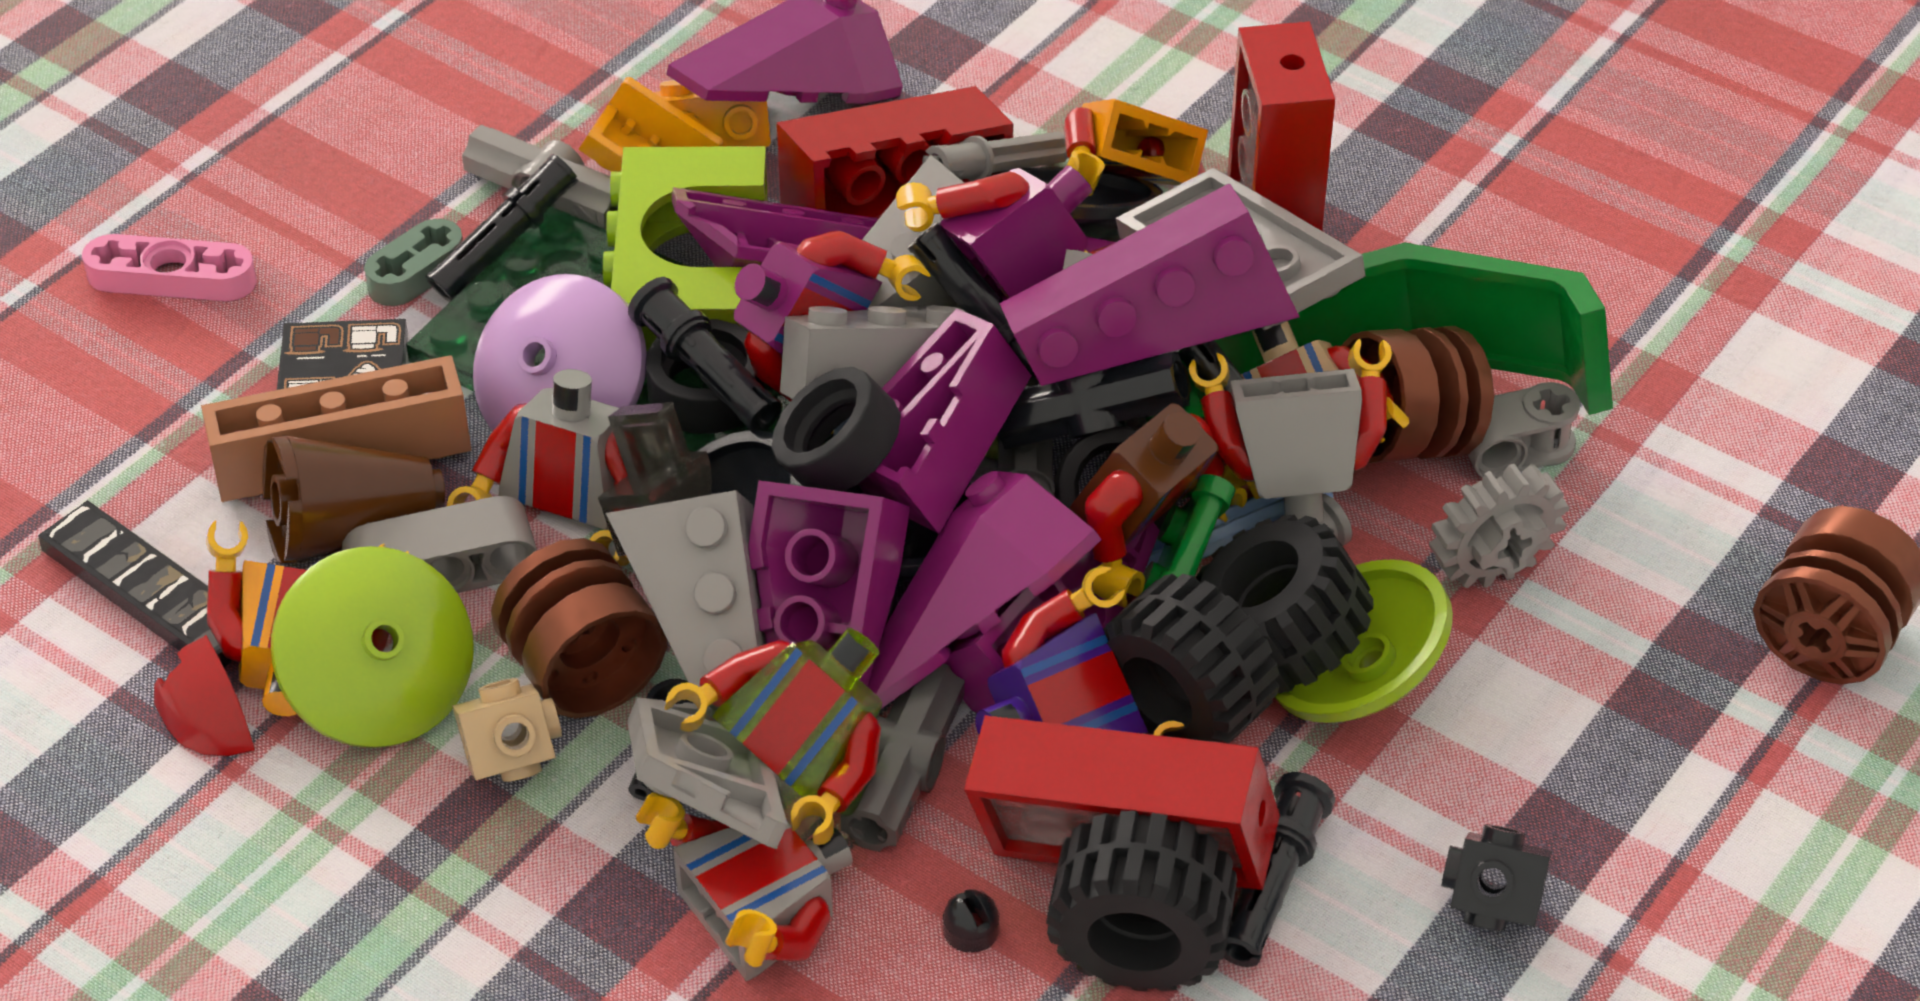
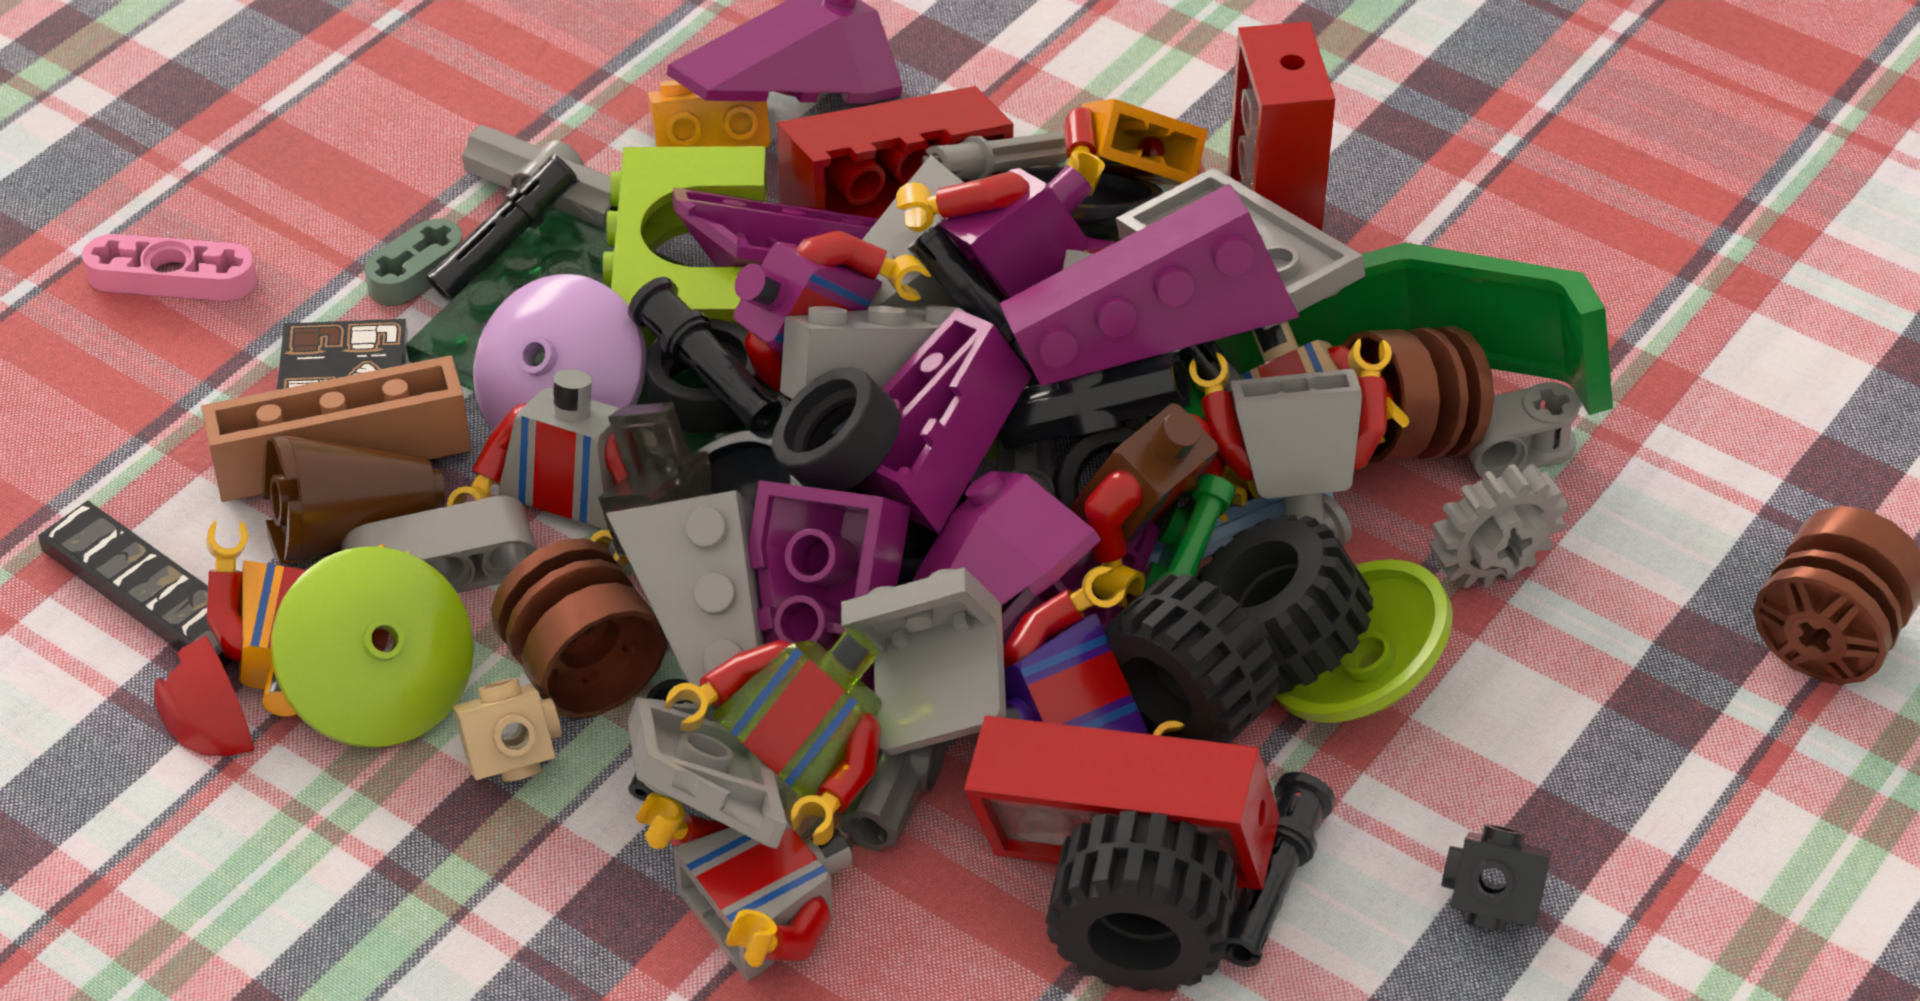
(641, 120): light orange bracket -> none
(936, 657): none -> light grey bracket
(960, 926): black hinge -> none

